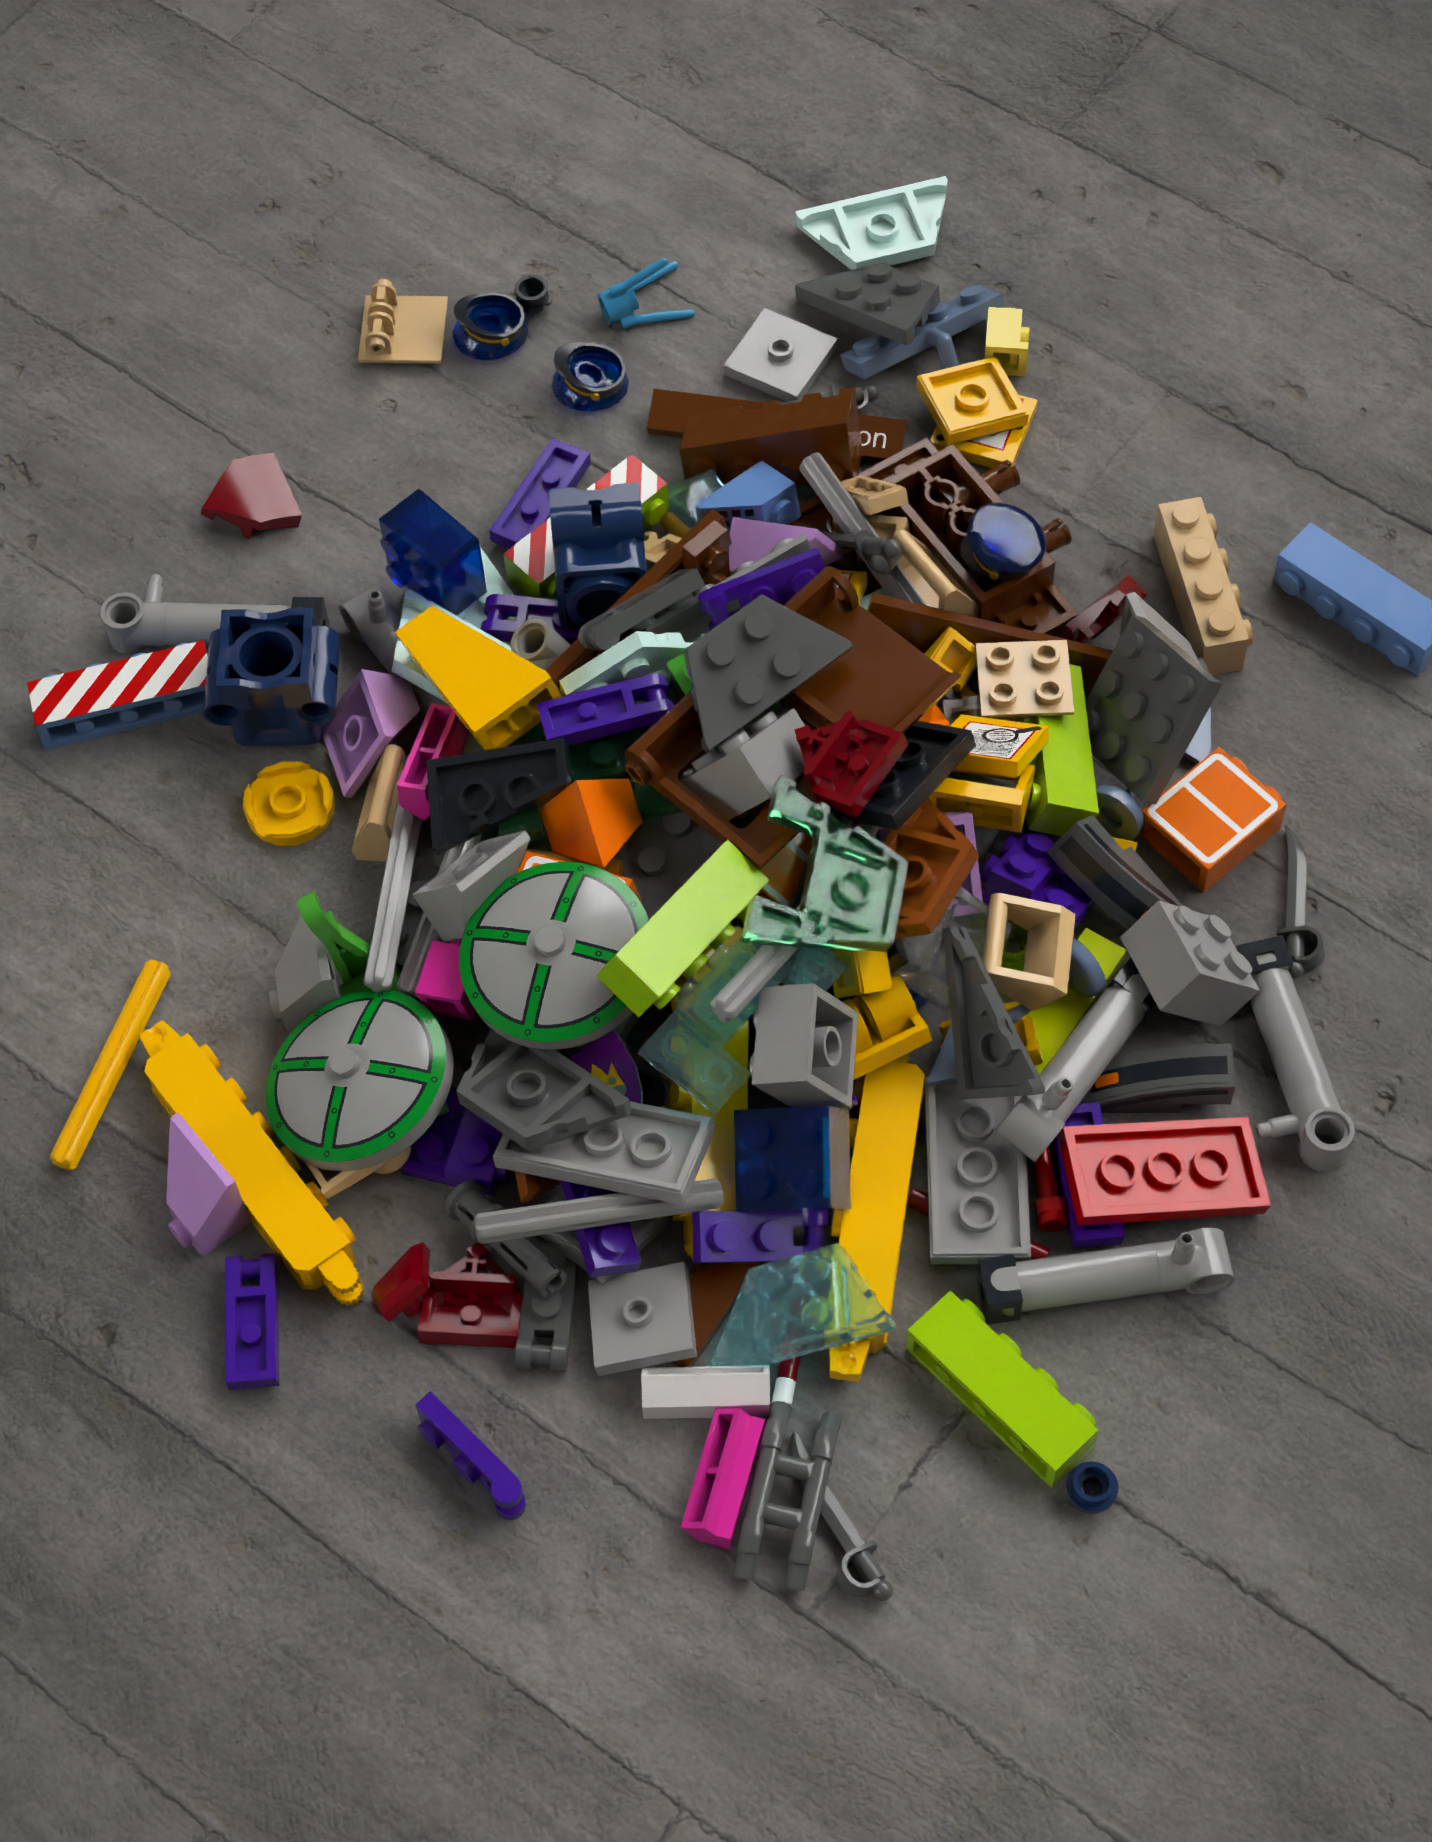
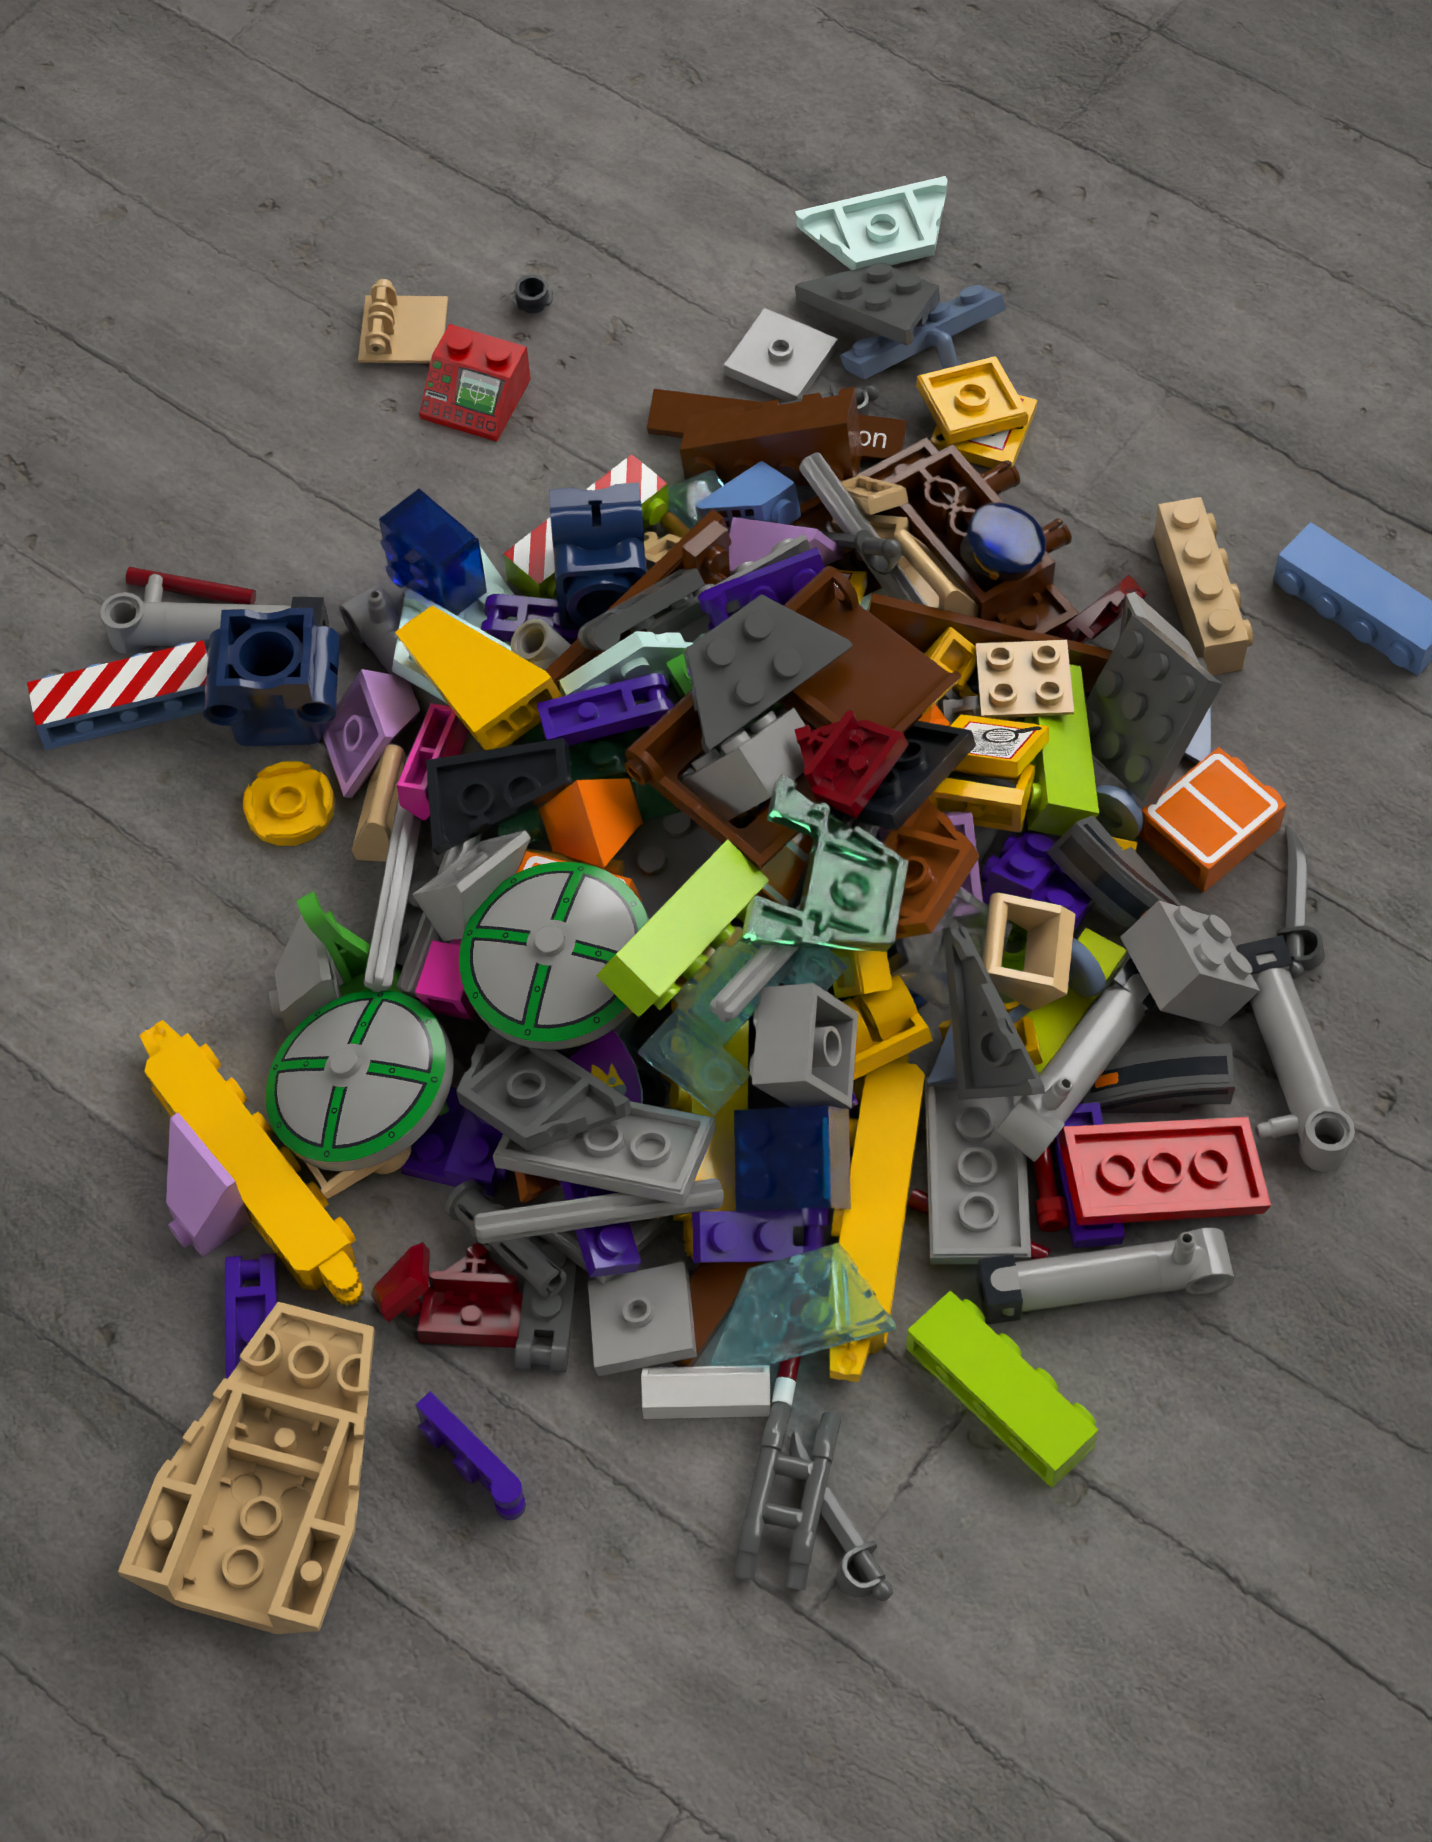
(110, 1065): yellow axle -> none
(193, 587): none -> dark red bar
(253, 496): slope -> none
(266, 1481): none -> tan wedge
(474, 382): none -> red slope
(489, 325): clear blue piece -> none
(529, 507): dark purple plate -> none
(589, 376): clear blue piece -> none
(620, 300): dark azure plant -> none
(723, 1476): dark pink piece -> none
(1007, 340): light yellow brick -> none
(1095, 1473): dark blue plate -> none

